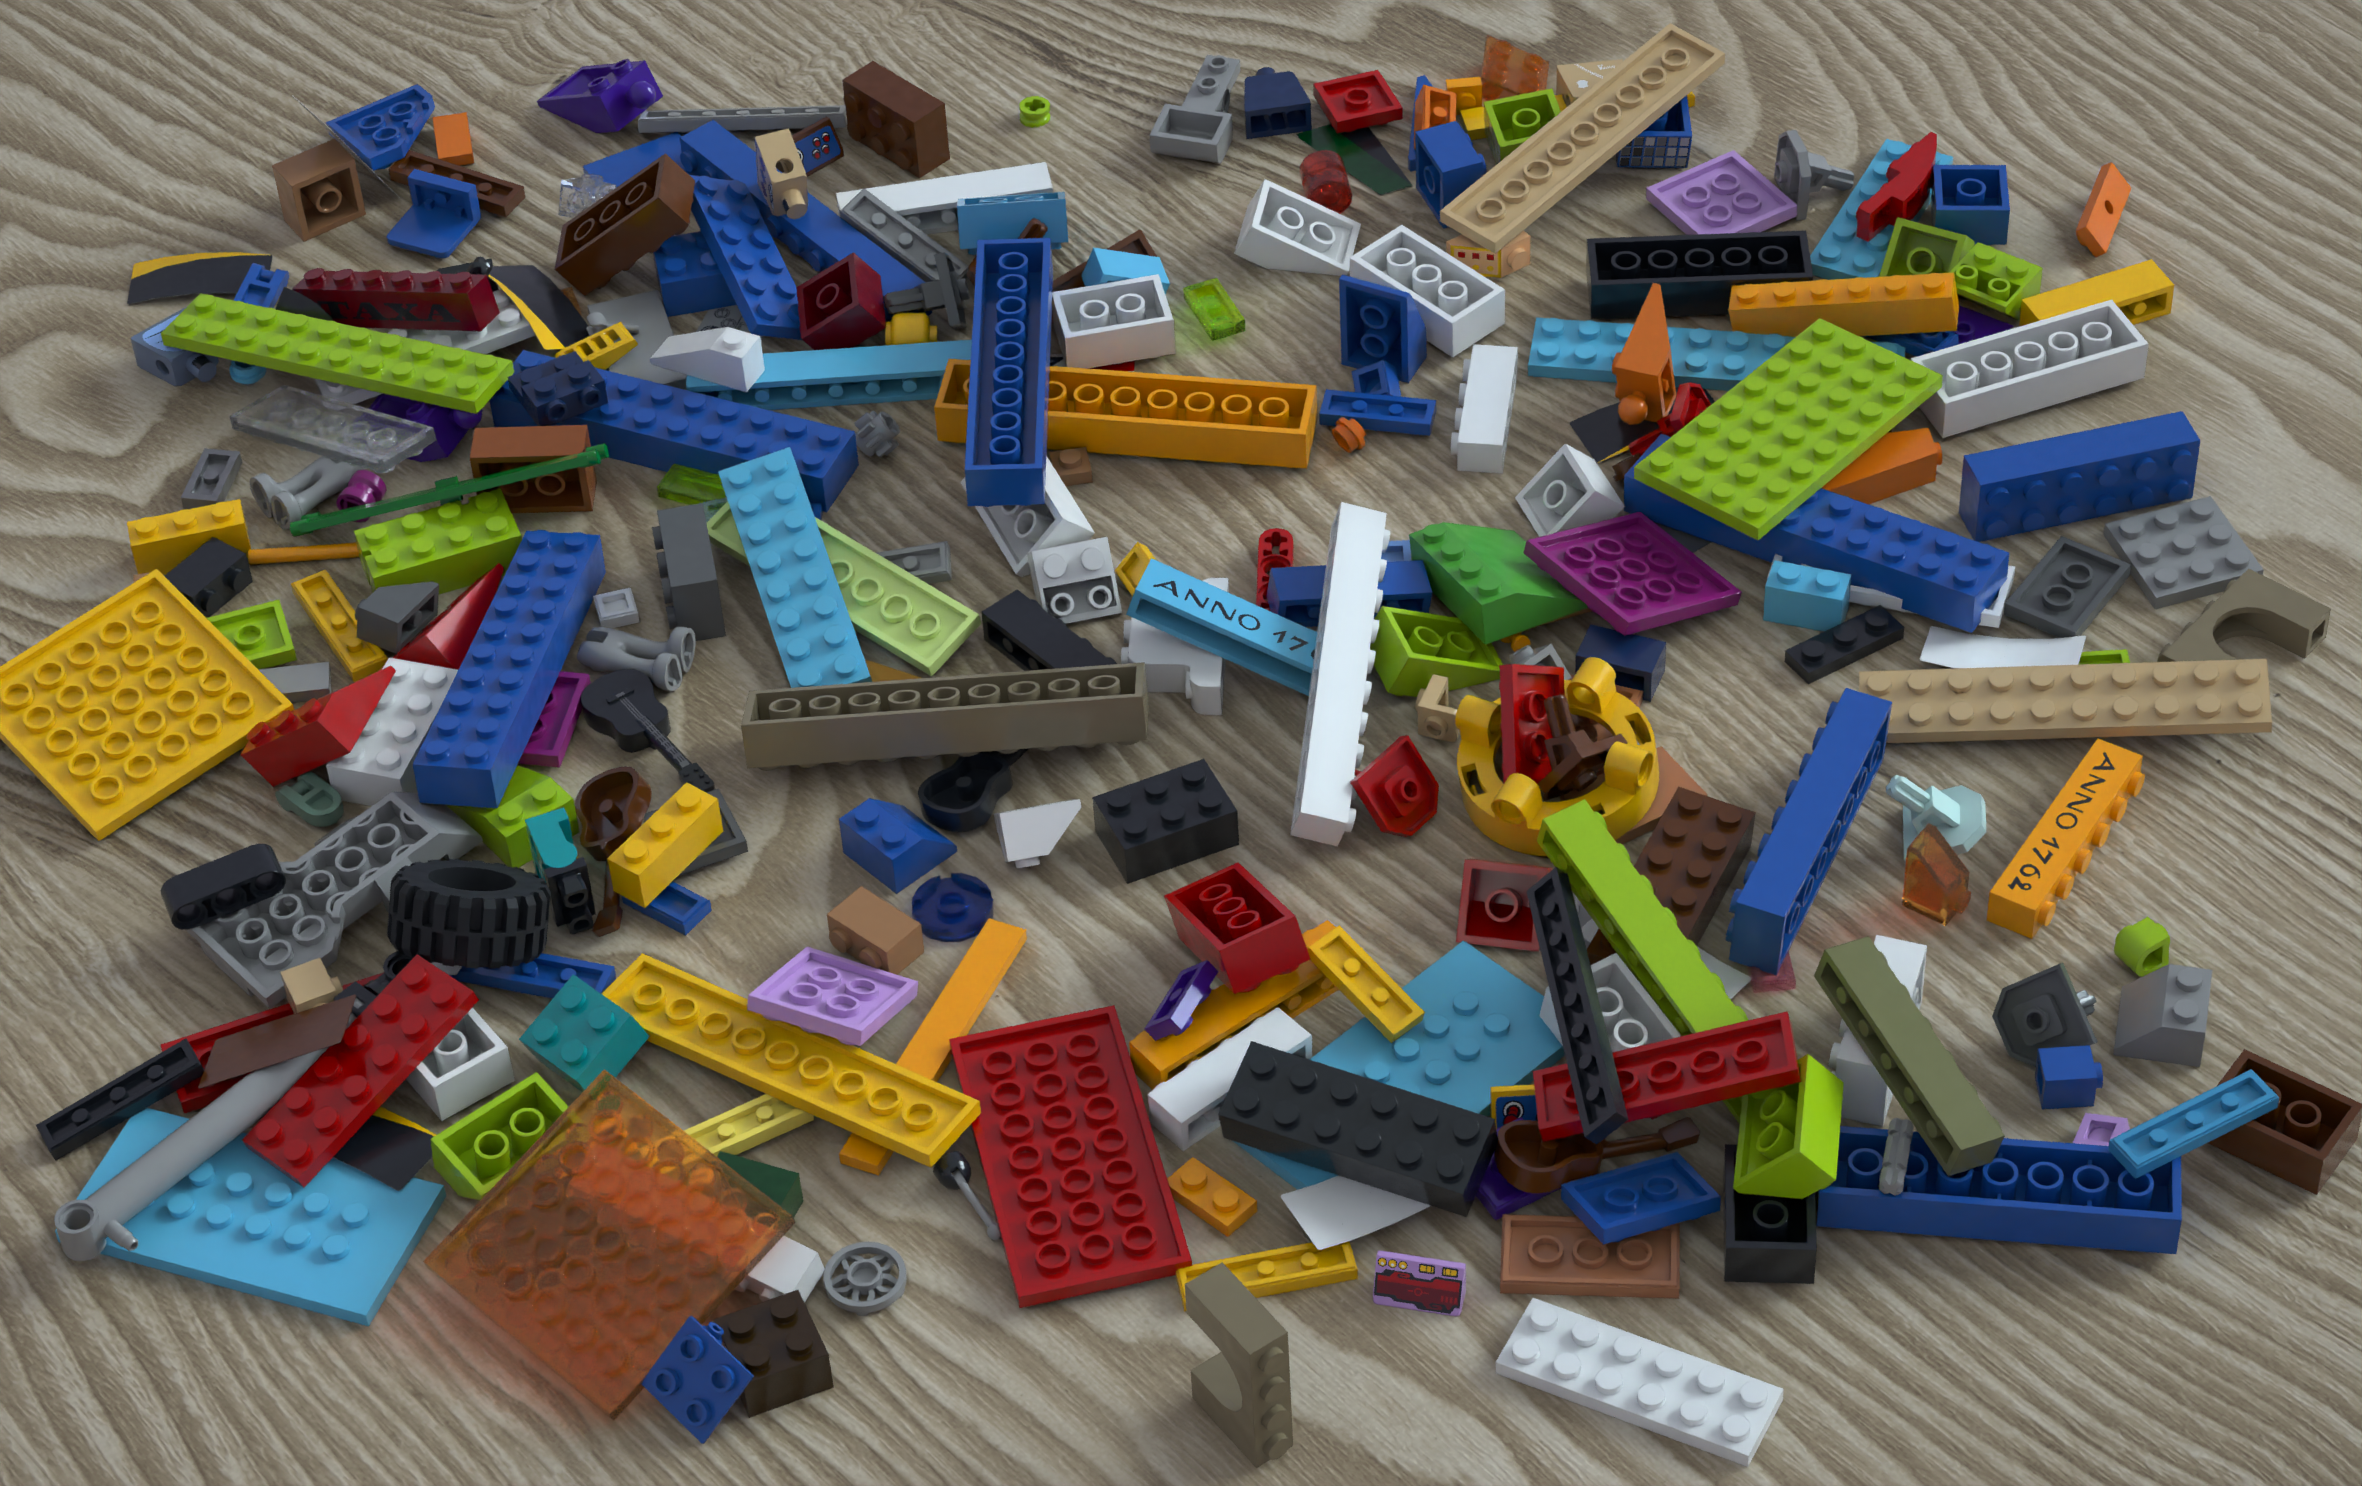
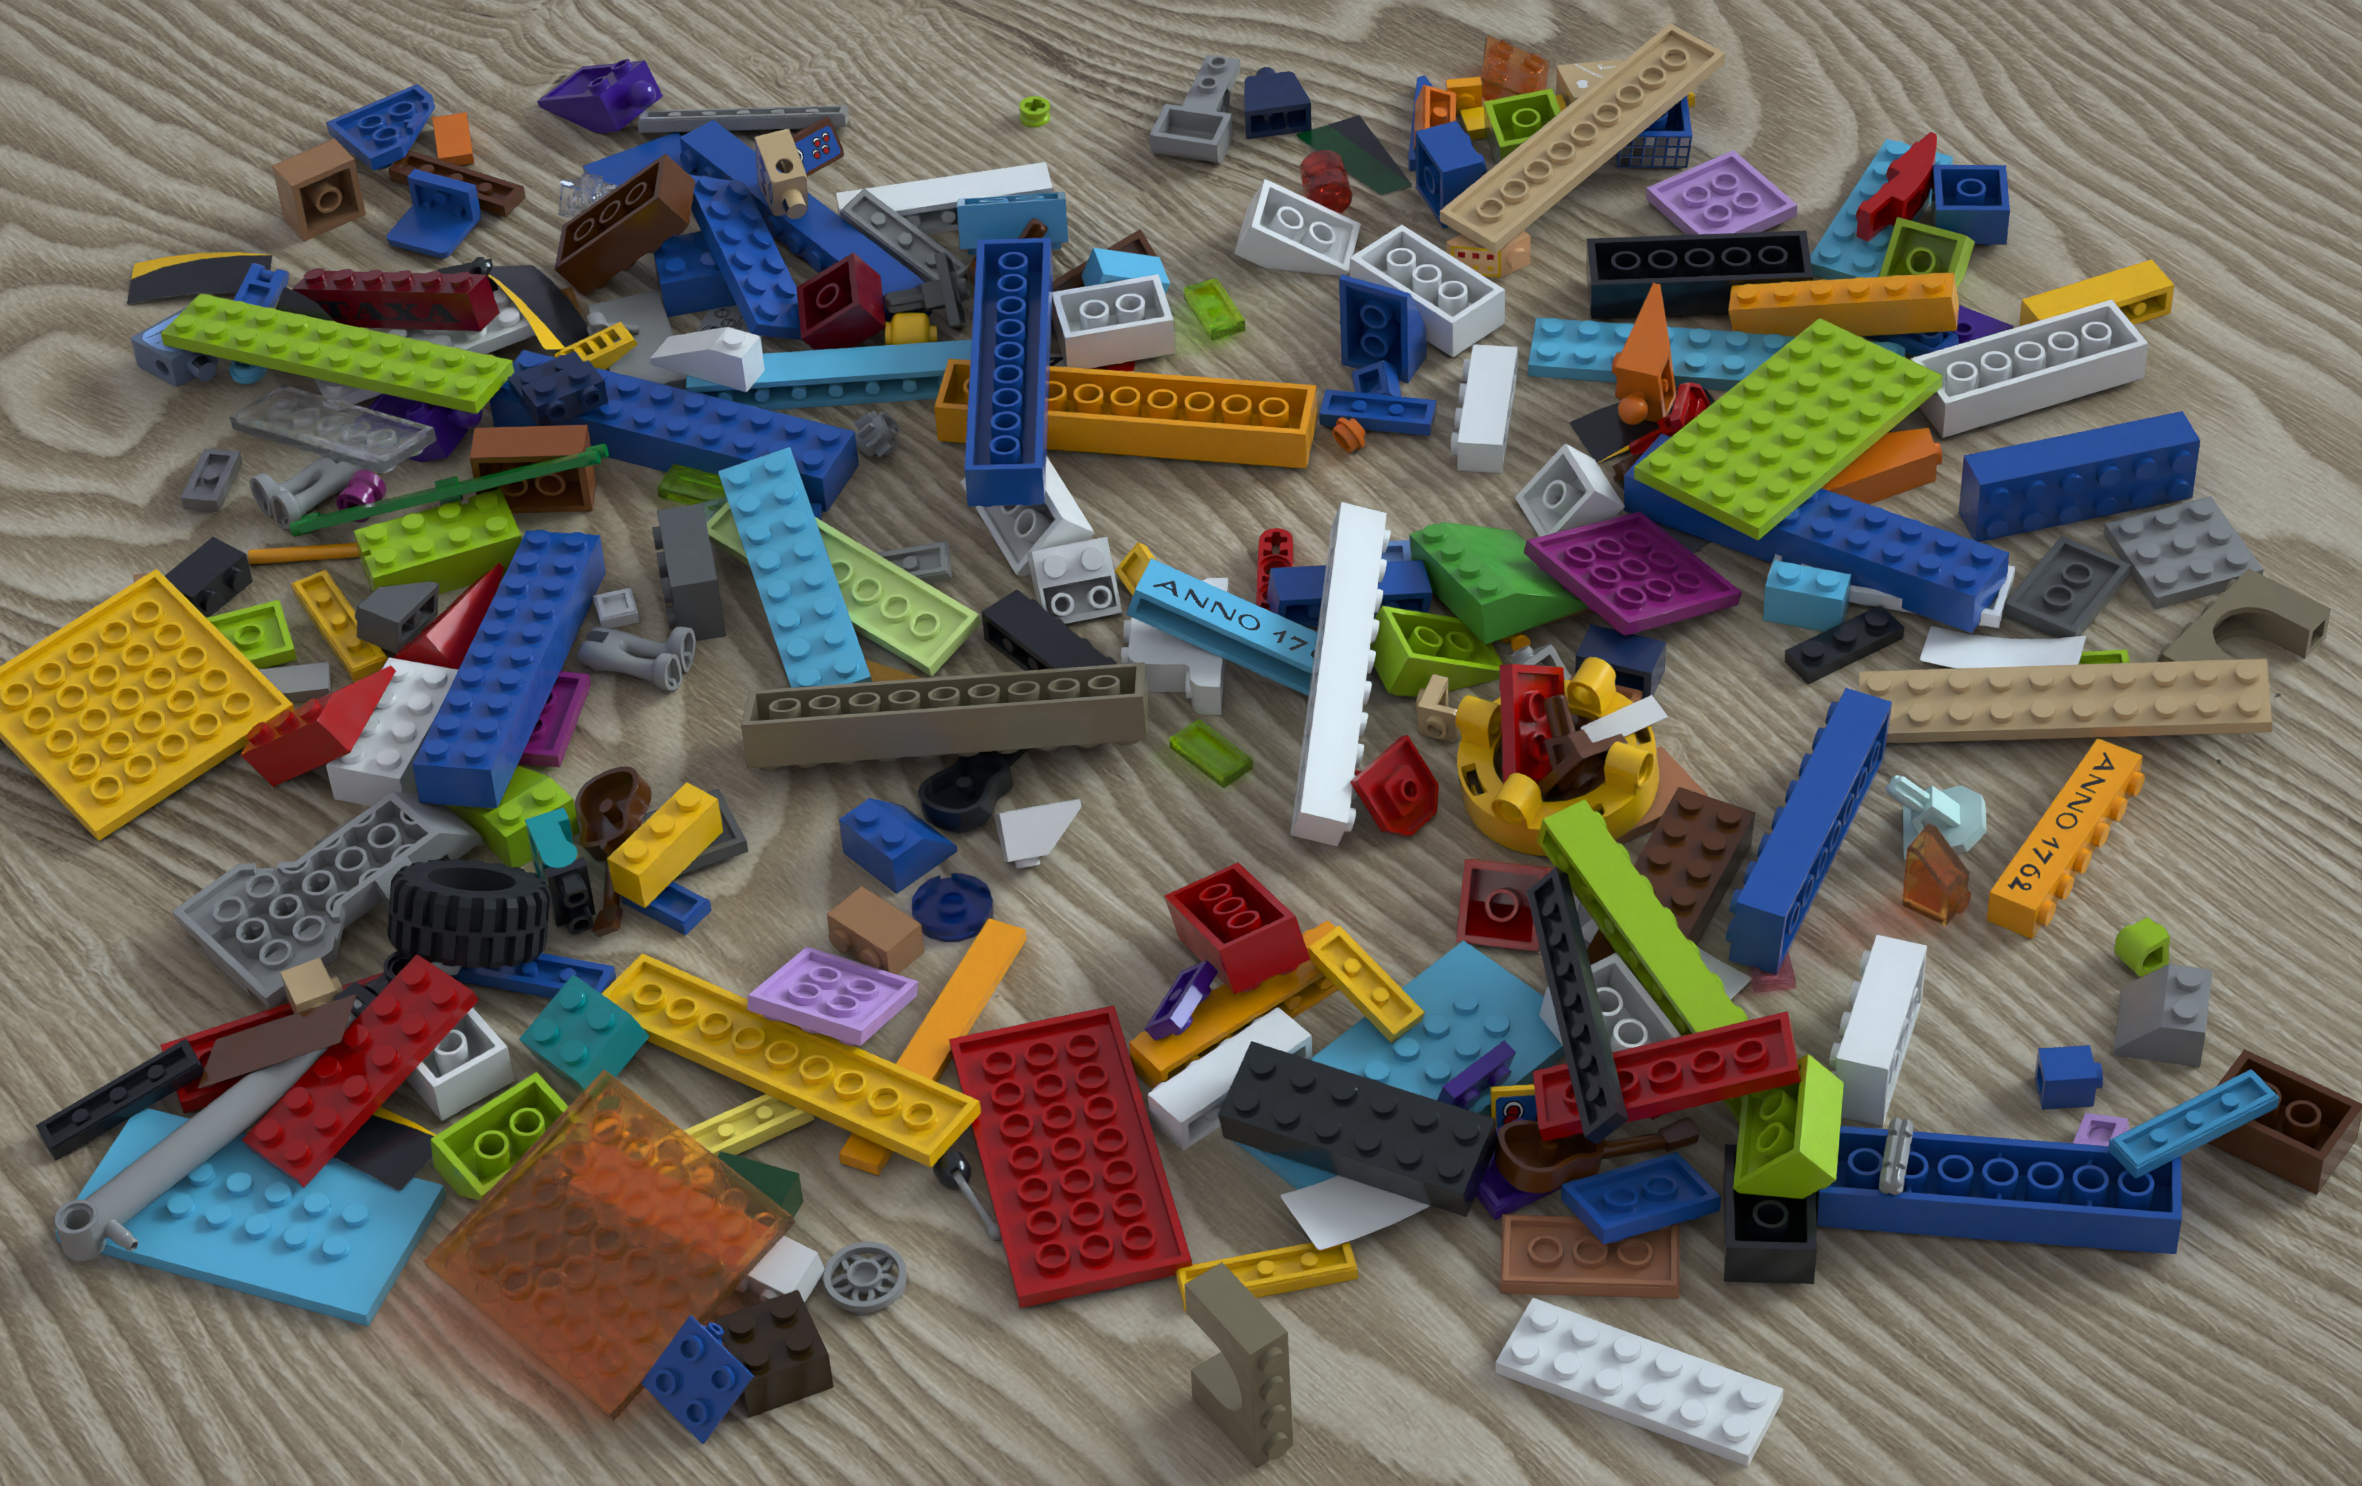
(170, 538): yellow brick -> none
(223, 886): black beam -> none
(312, 800): sand green plate -> none
(343, 144): light grey sticker -> none
(627, 711): black piece -> none
(896, 119): reddish brown brick -> none
(1072, 466): medium nougat plate -> none
(1165, 821): black brick -> none
(1211, 753): none -> clear neon green tile
(1211, 1197): light orange plate -> none
(1357, 101): red plate -> none
(1419, 1283): slope -> none
(1488, 1071): none -> dark purple plate
(1626, 720): none -> white sticker
(1804, 172): light grey piece -> none
(1909, 1056): olive brick -> none
(1996, 279): lime slope -> none
(2043, 1014): dark grey piece -> none
(2103, 210): orange tile -> none

